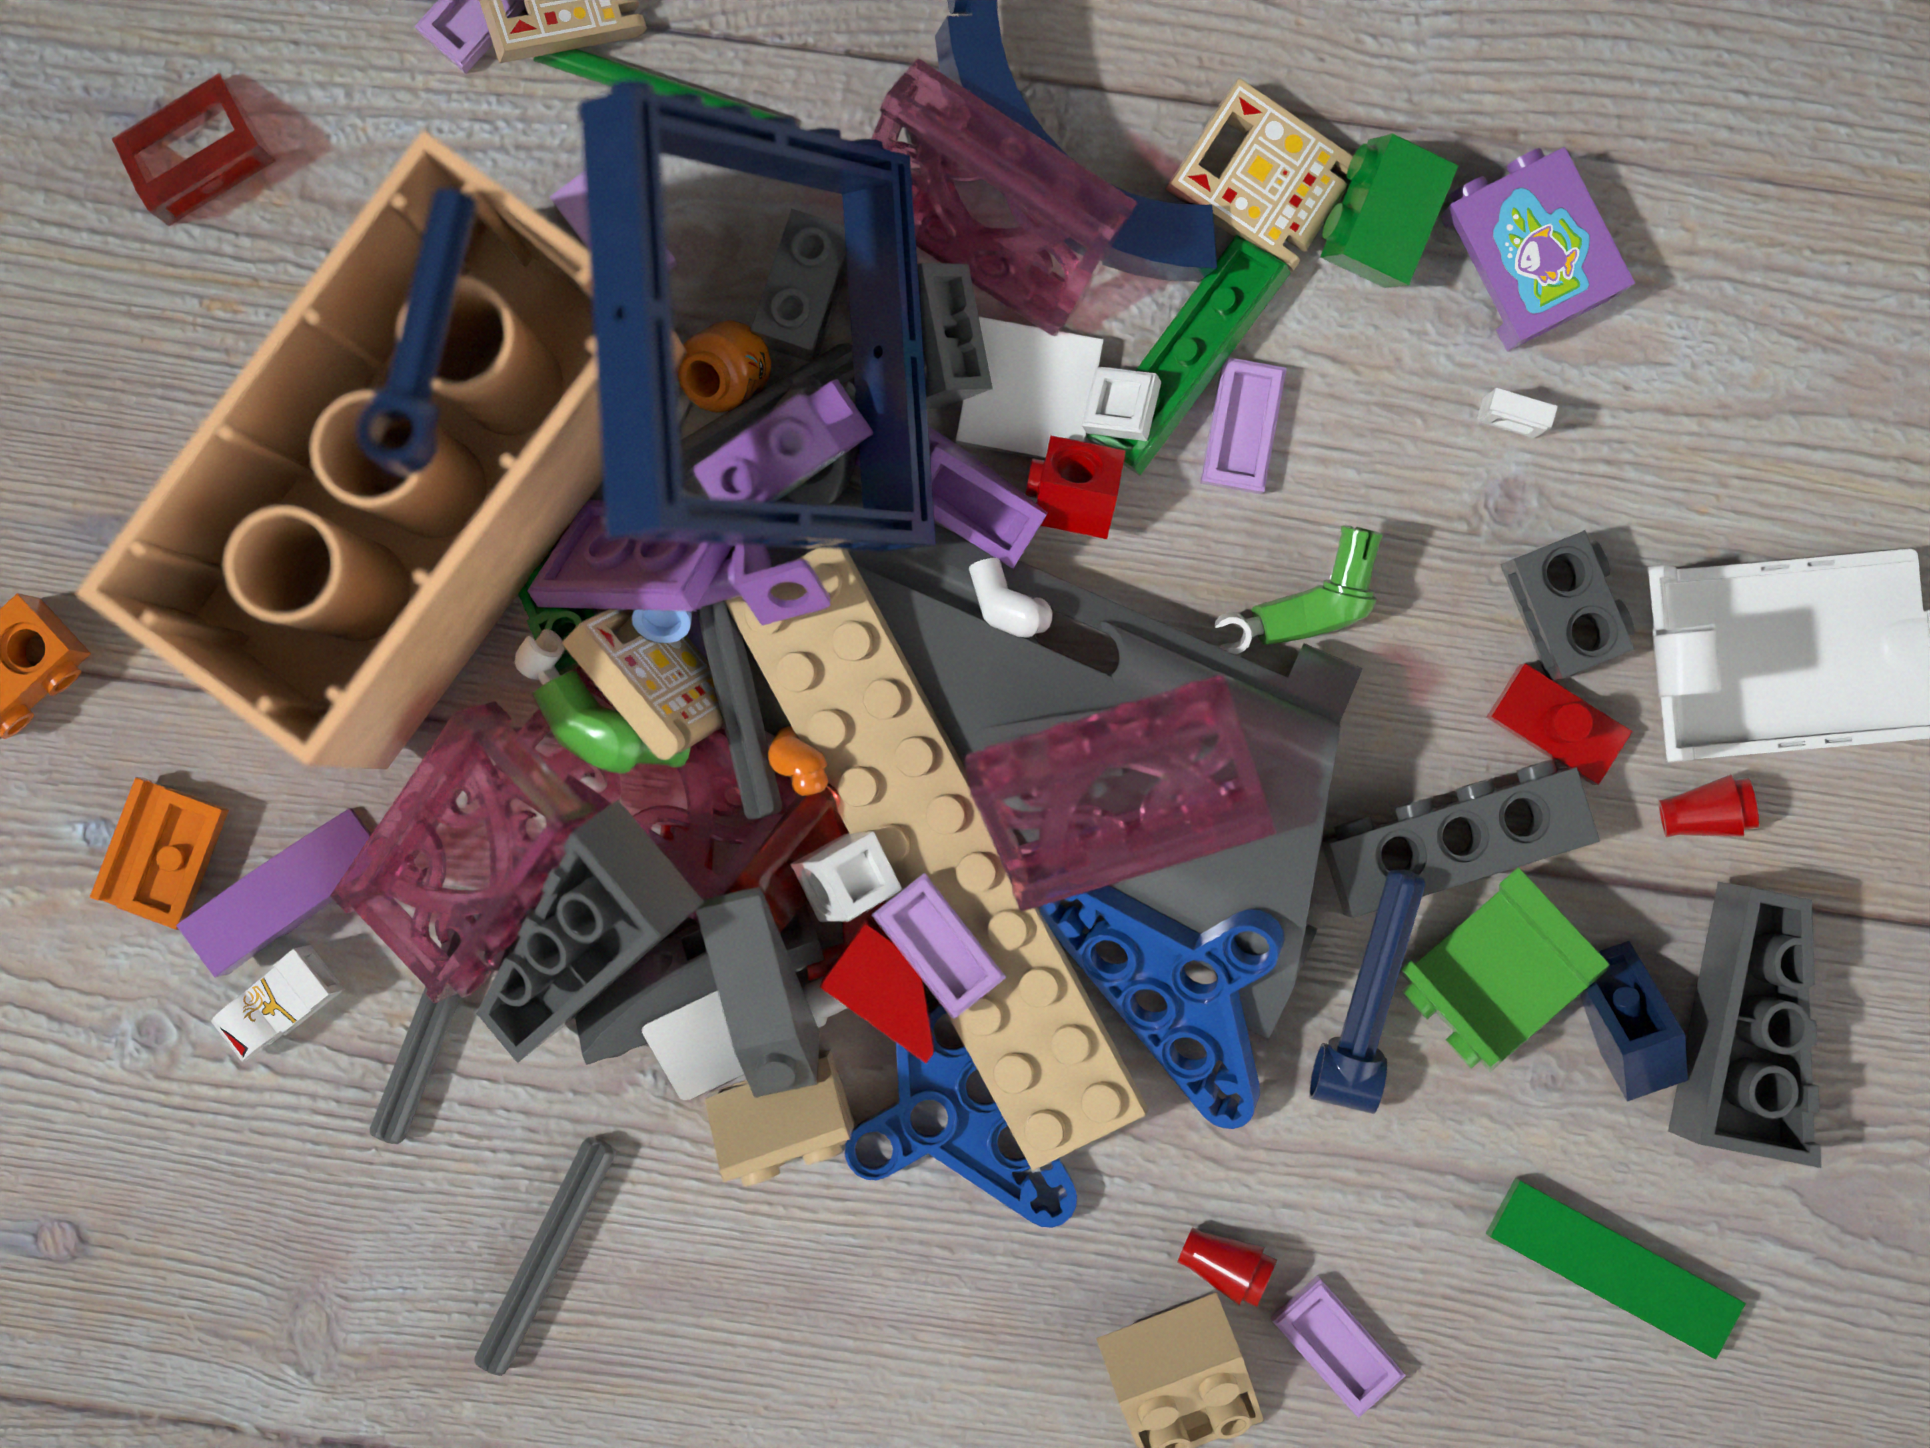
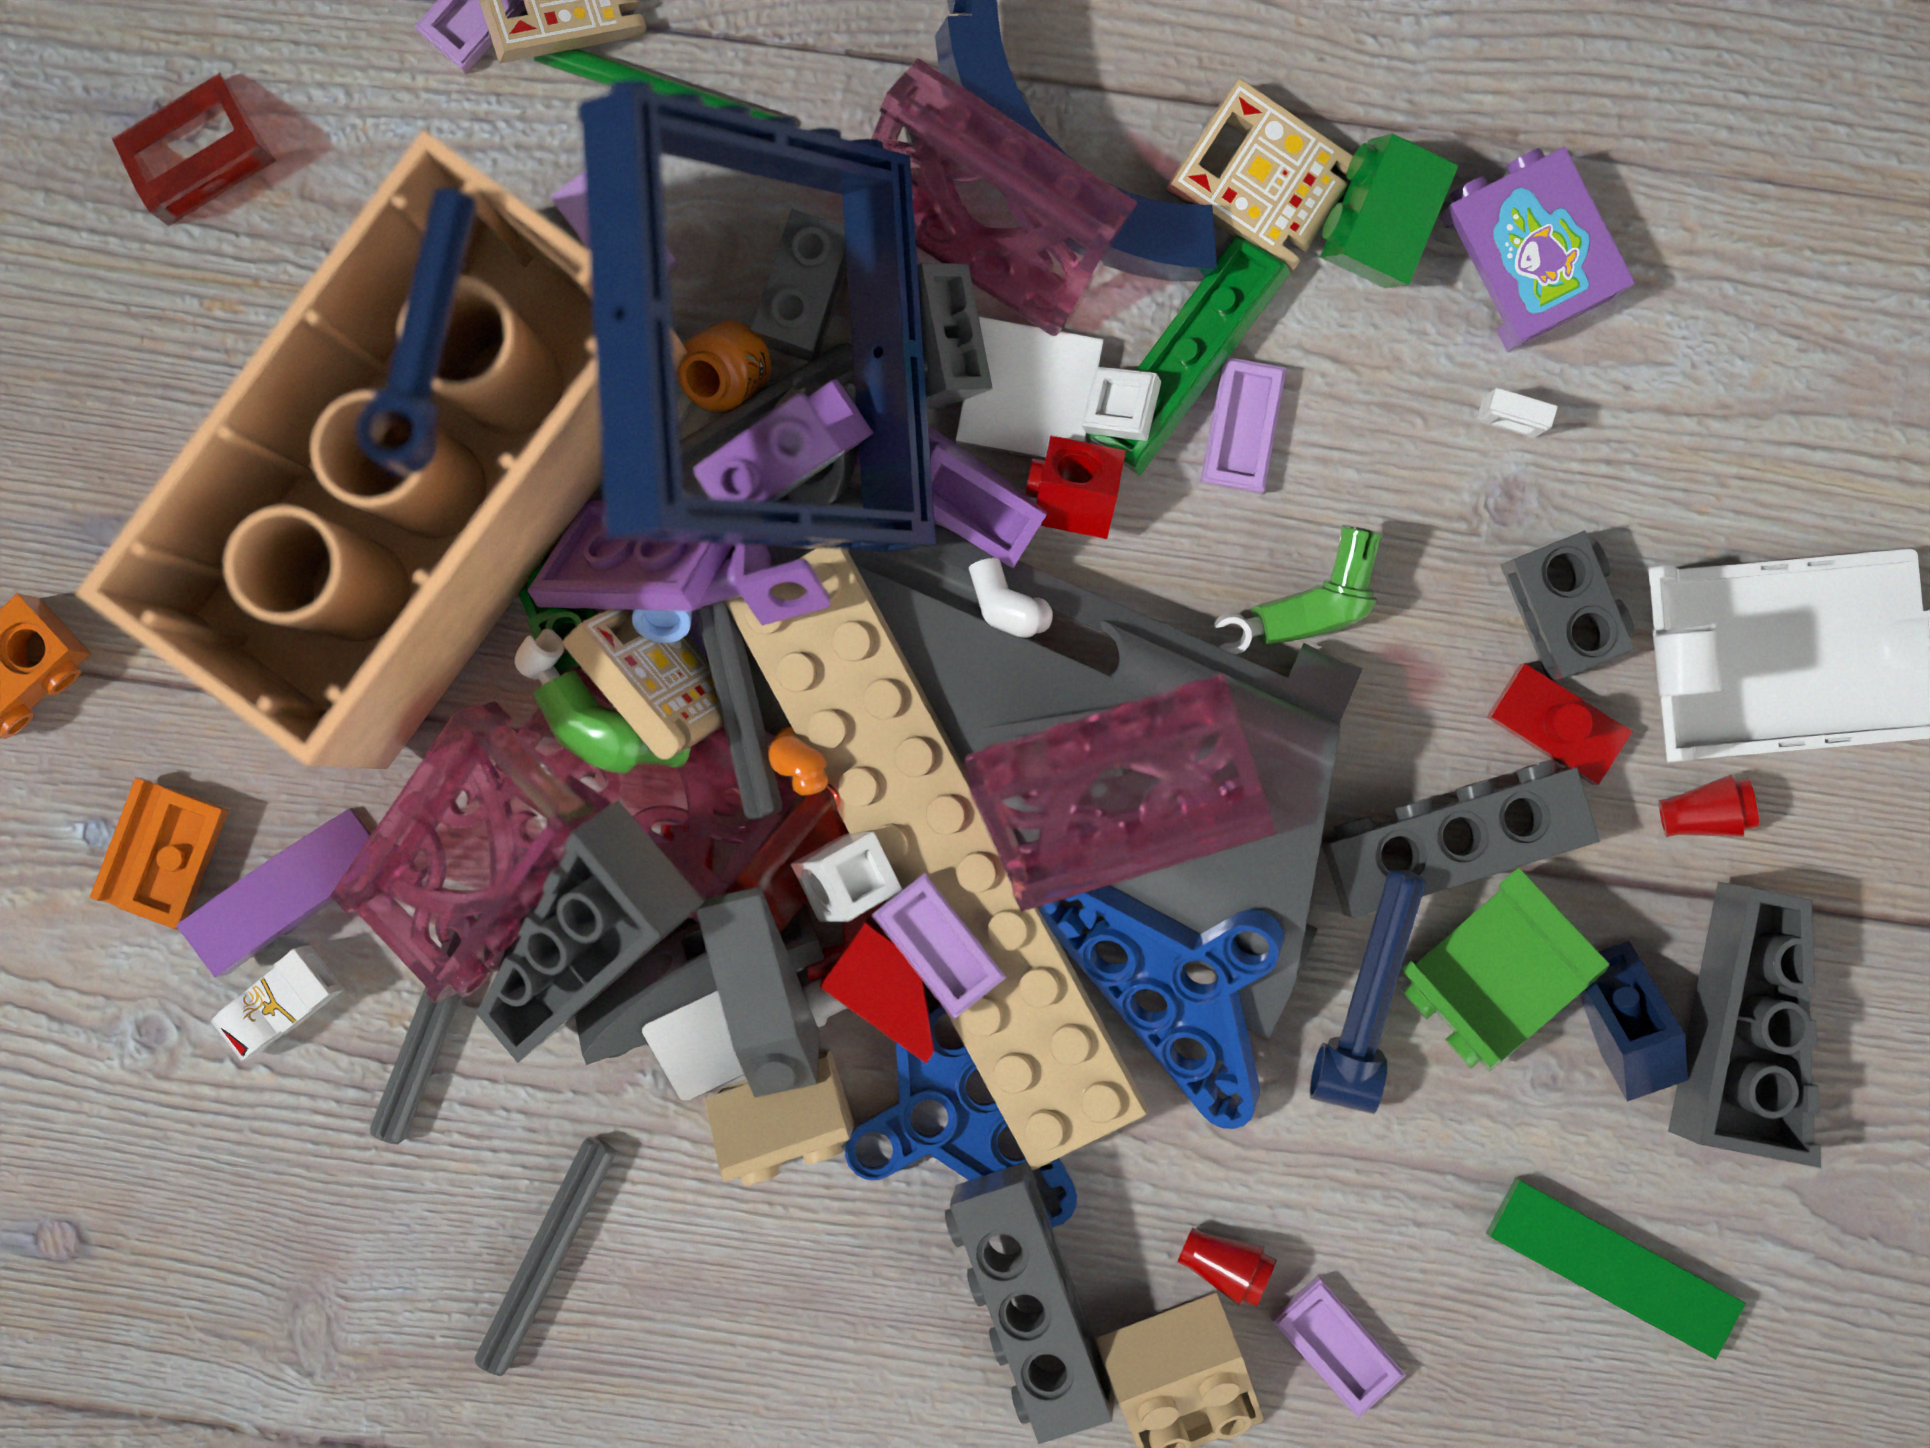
(1050, 1400): none -> dark grey brick

